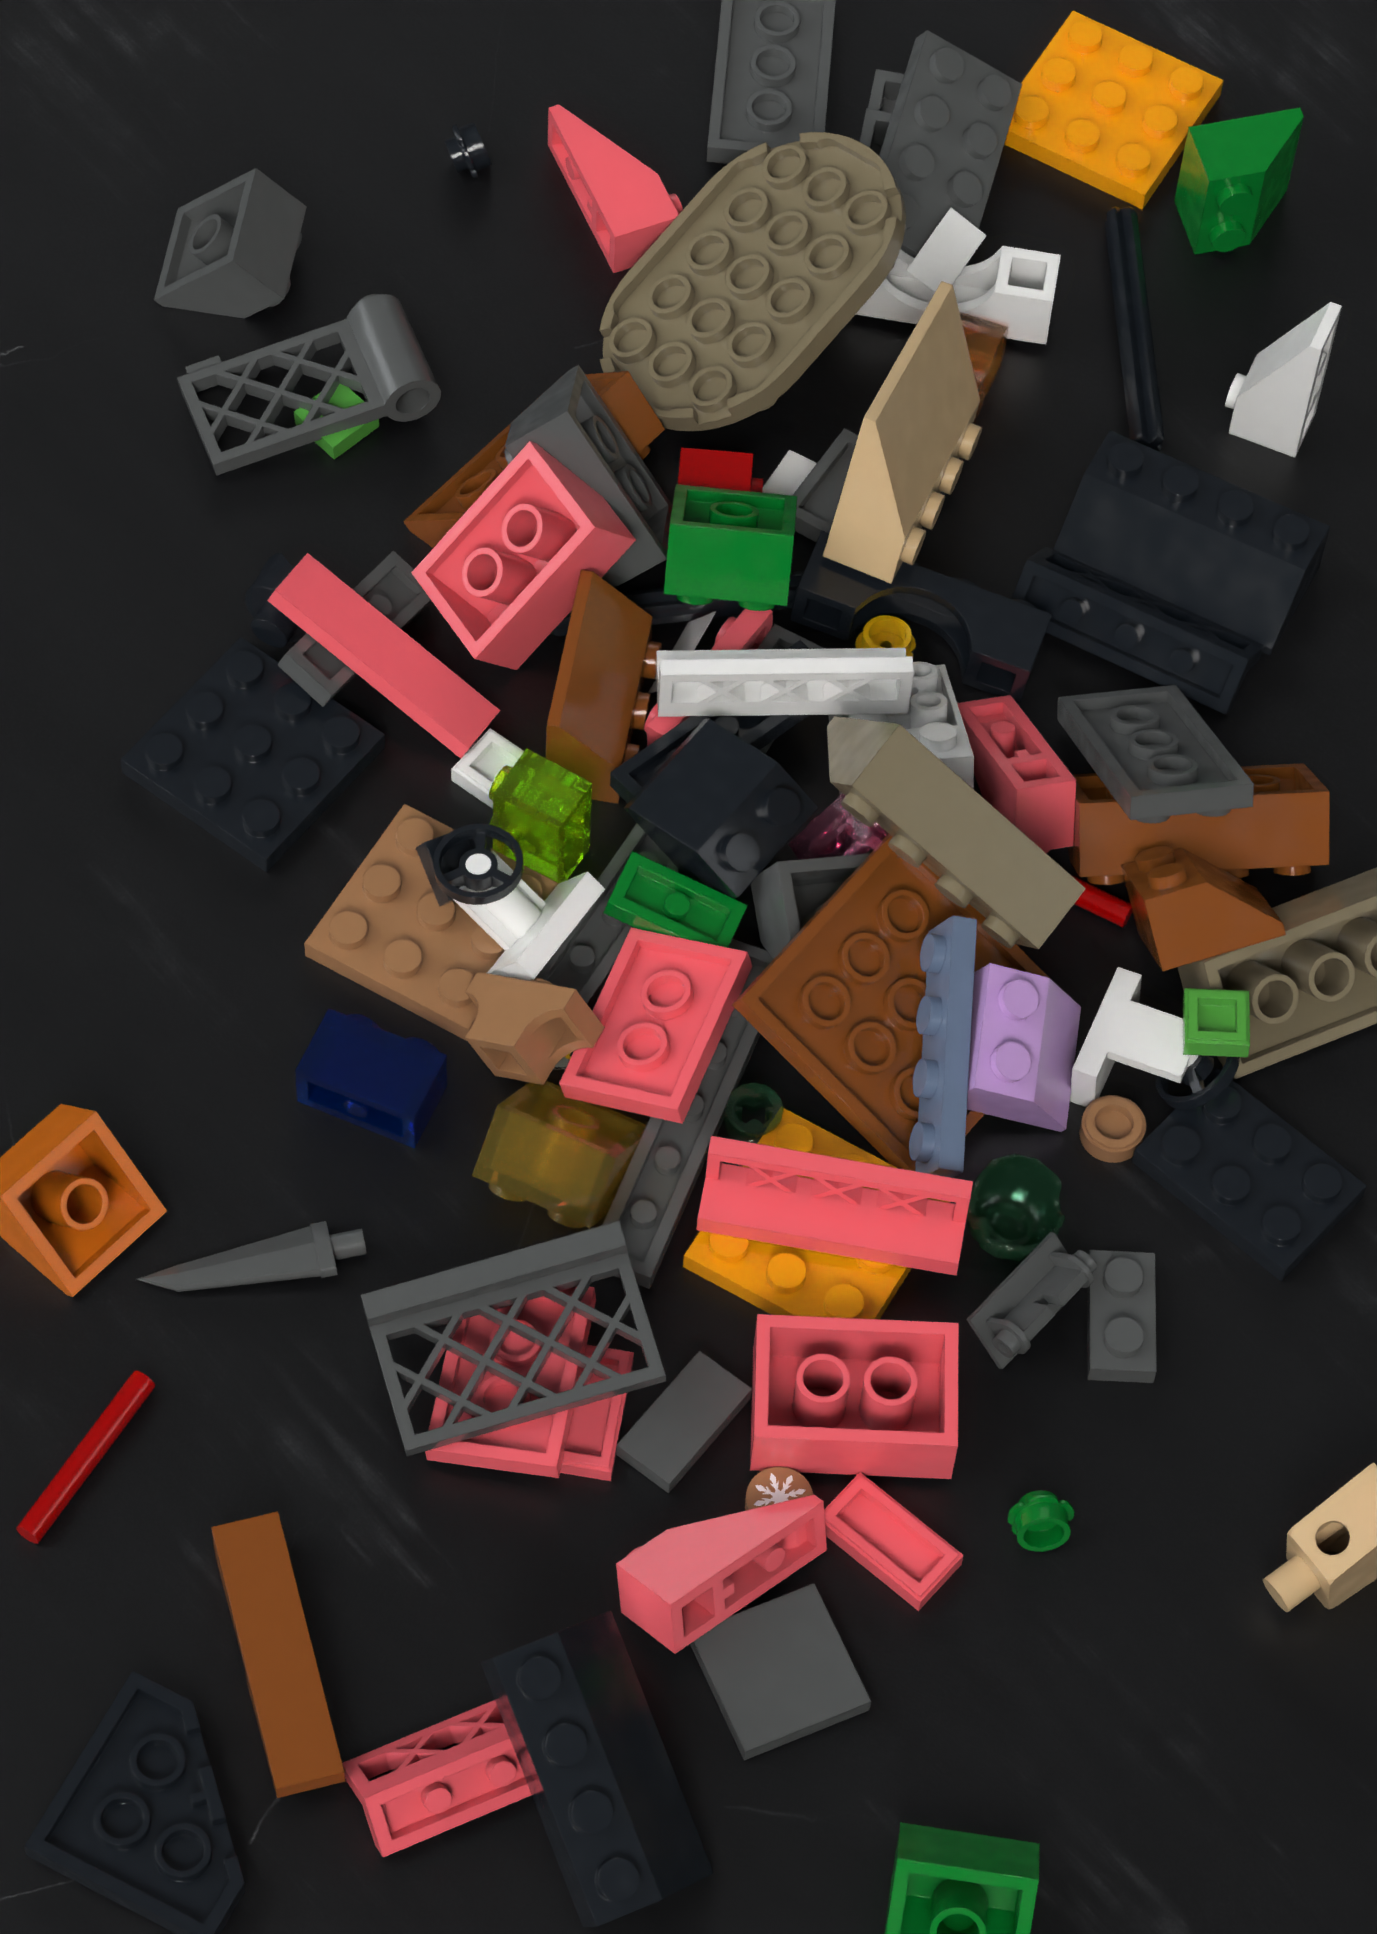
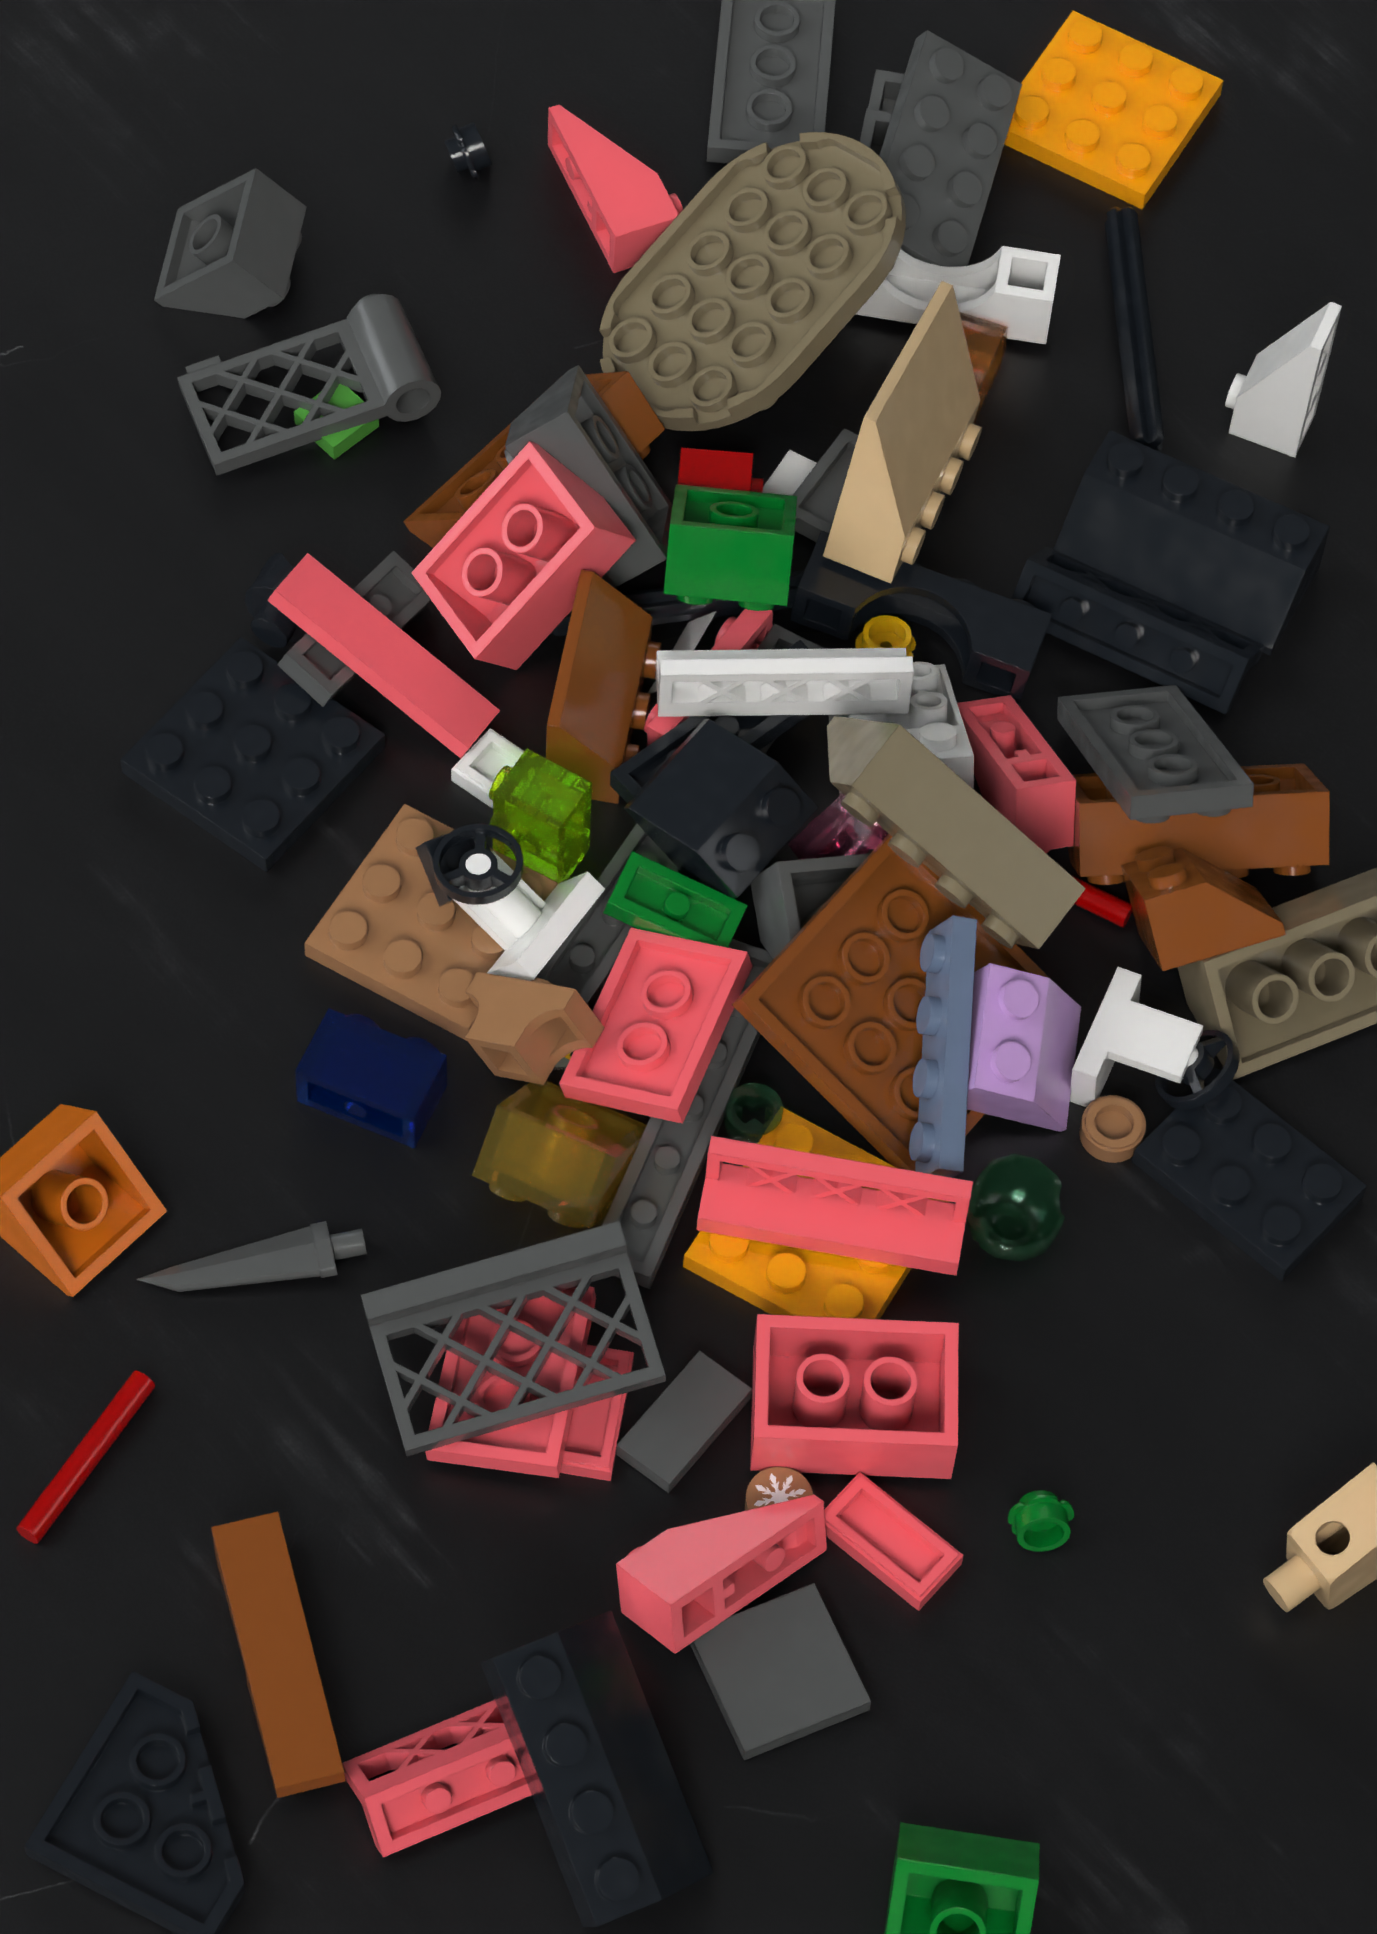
(946, 251): white sticker -> none
(1030, 1298): dark grey hinge -> none
(1122, 1317): dark grey plate -> none
(1216, 1022): bright green tile -> none
(1235, 177): green slope -> none

